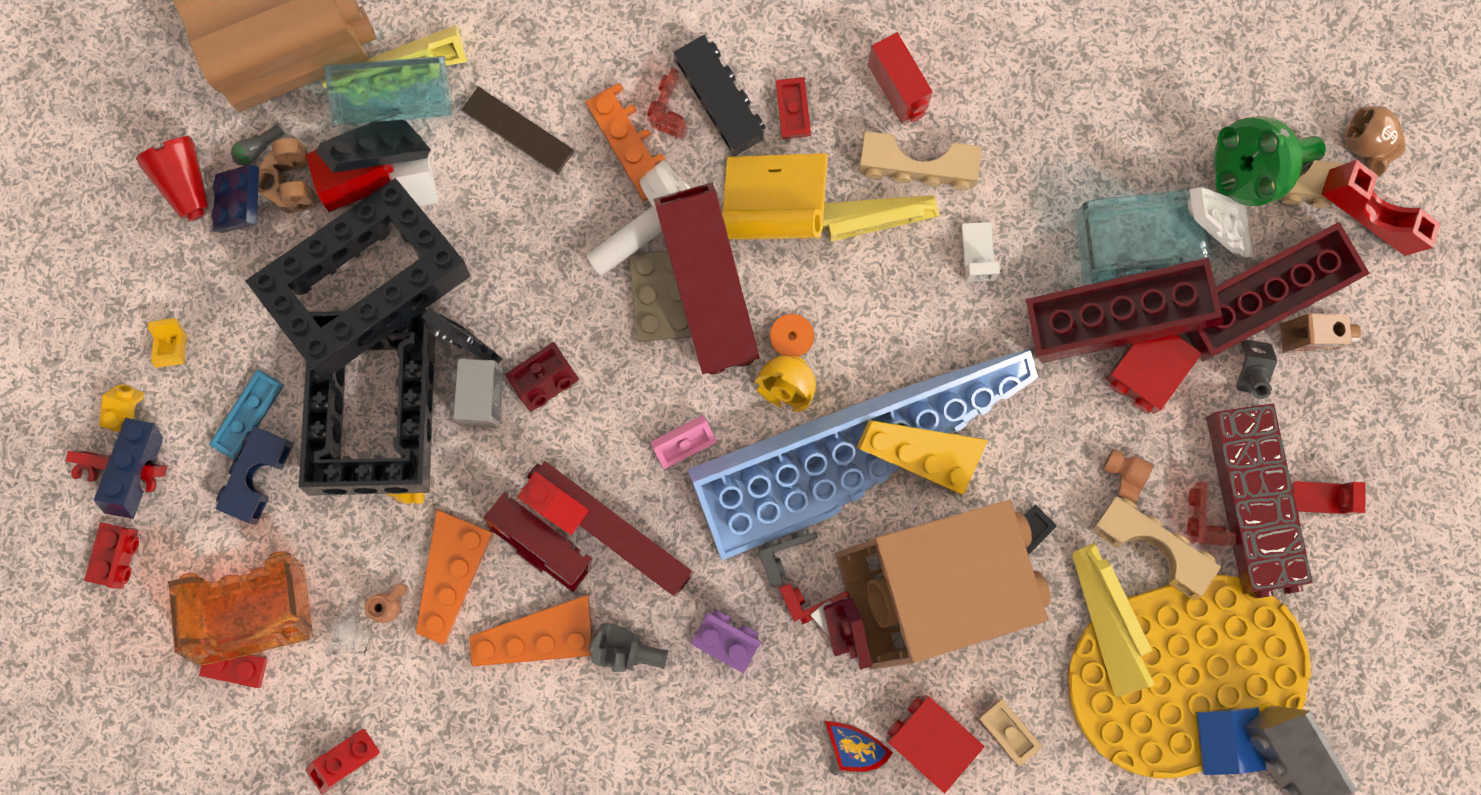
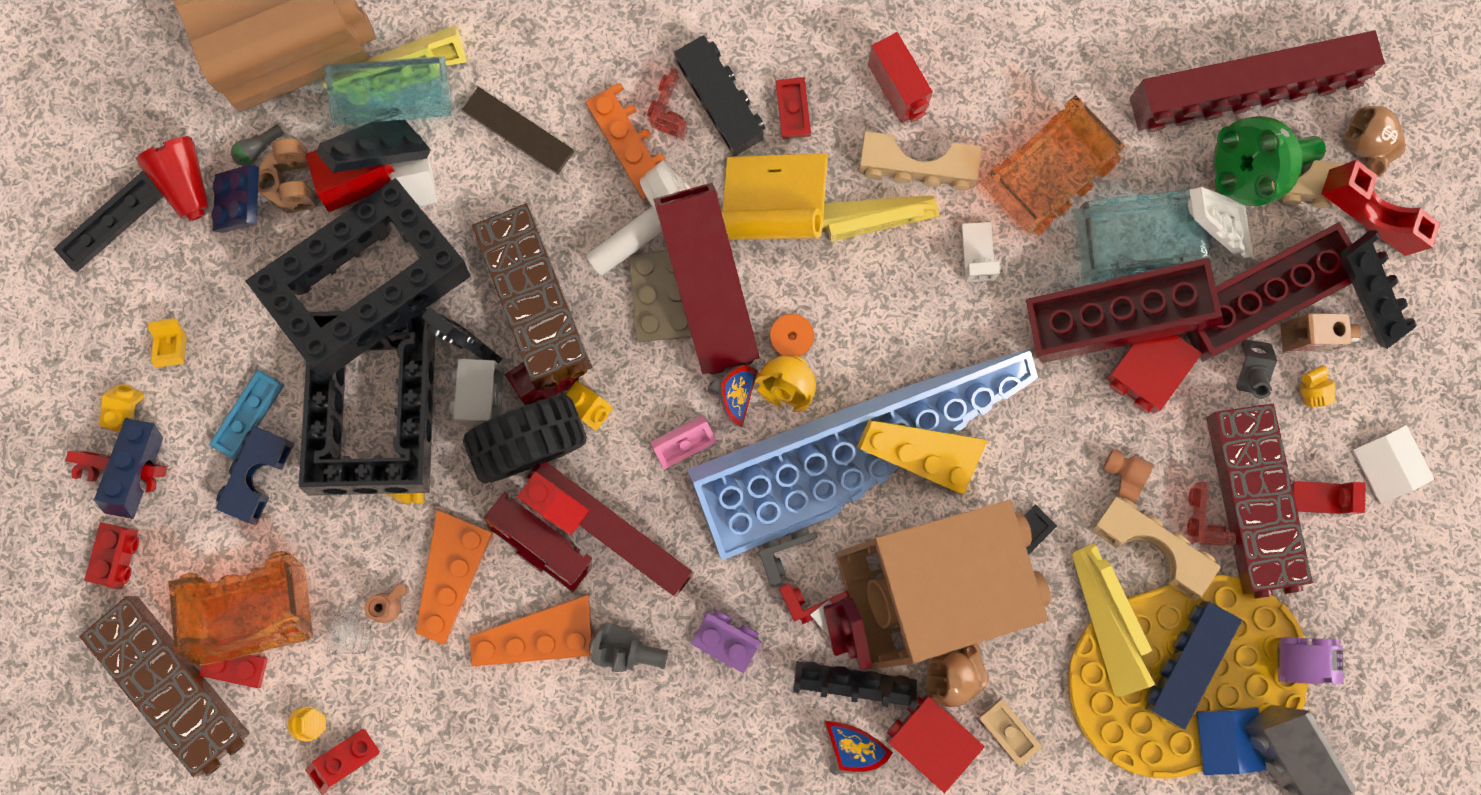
(108, 222): none -> black plate
(165, 686): none -> reddish brown brick
(306, 723): none -> yellow piece
(524, 438): none -> black tyre
(532, 297): none -> reddish brown brick
(589, 405): none -> yellow bracket
(735, 392): none -> shield
(855, 684): none -> black hinge
(956, 677): none -> medium nougat piece
(1054, 167): none -> clear orange windscreen
(1192, 664): none -> dark blue brick
(1256, 81): none -> dark red brick
(1310, 662): none -> medium lavender brick
(1317, 388): none -> yellow piece
(1376, 291): none -> black hinge
(1393, 465): none -> white slope

